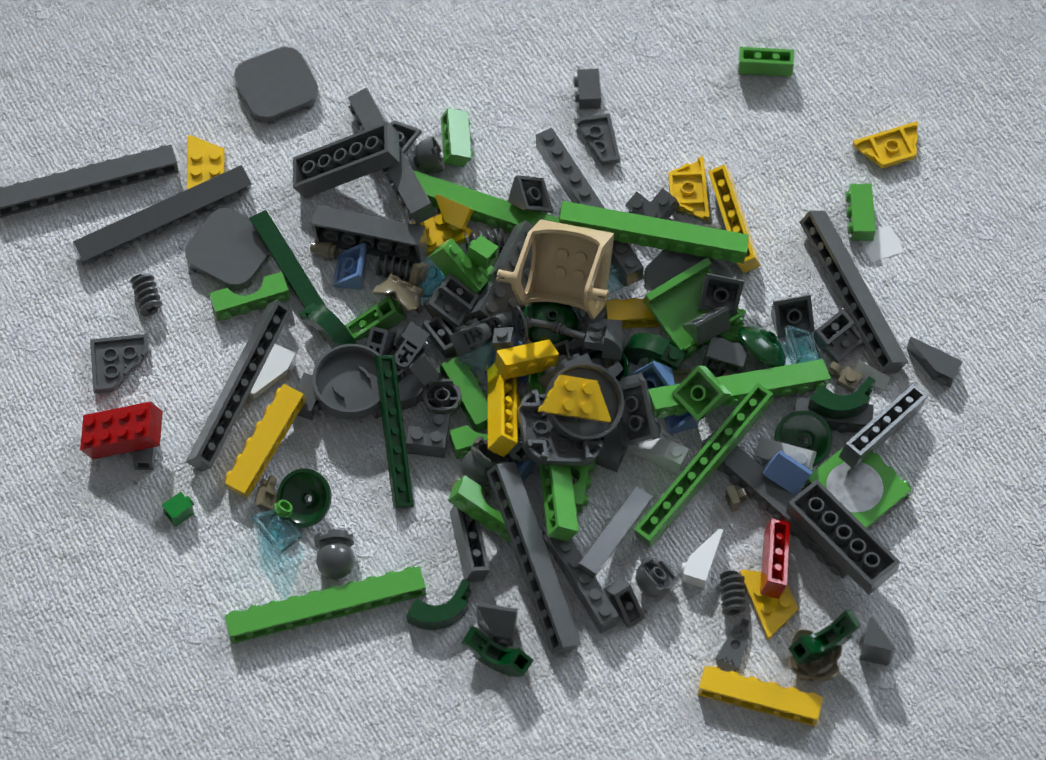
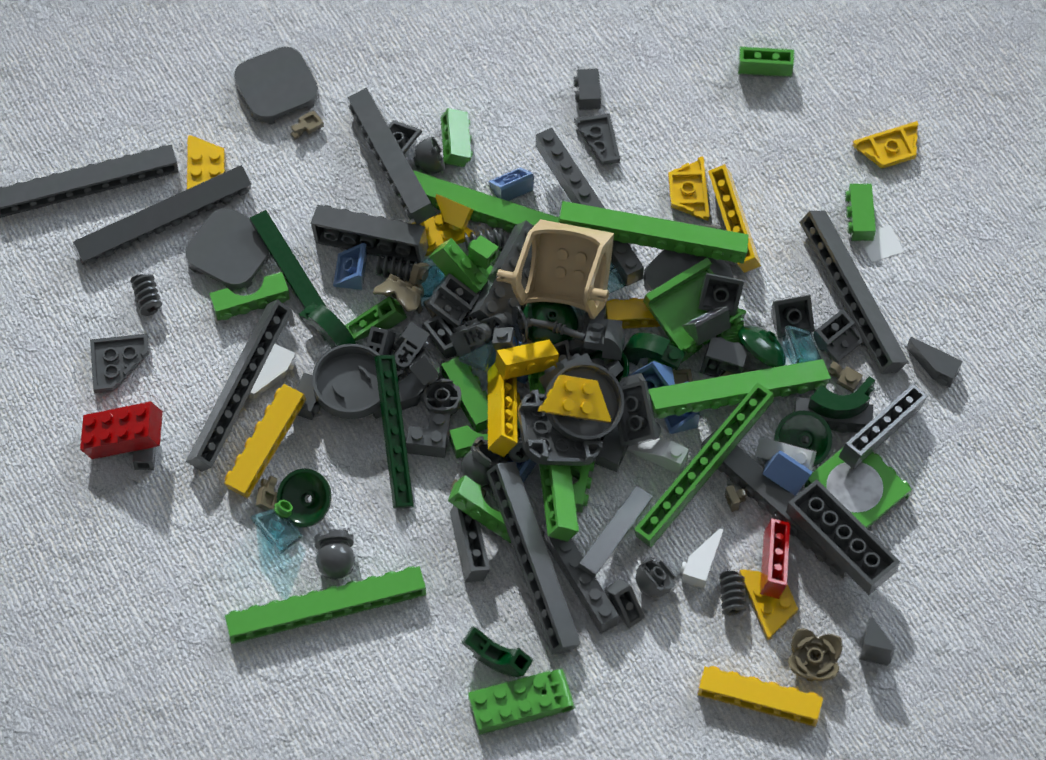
(178, 508): green brick -> none
(309, 122): none -> dark tan plate
(325, 249): dark tan cone -> none
(346, 159): dark grey brick -> none
(440, 616): dark green arch -> none
(498, 623): dark grey slope -> none
(512, 184): none -> medium blue slope
(520, 701): none -> bright green hinge
(530, 194): dark grey slope -> none
(660, 207): dark grey brick -> none
(701, 392): bright green slope -> none
(729, 654): dark grey piece -> none
(825, 641): dark green arch -> none
(880, 378): white sticker -> none

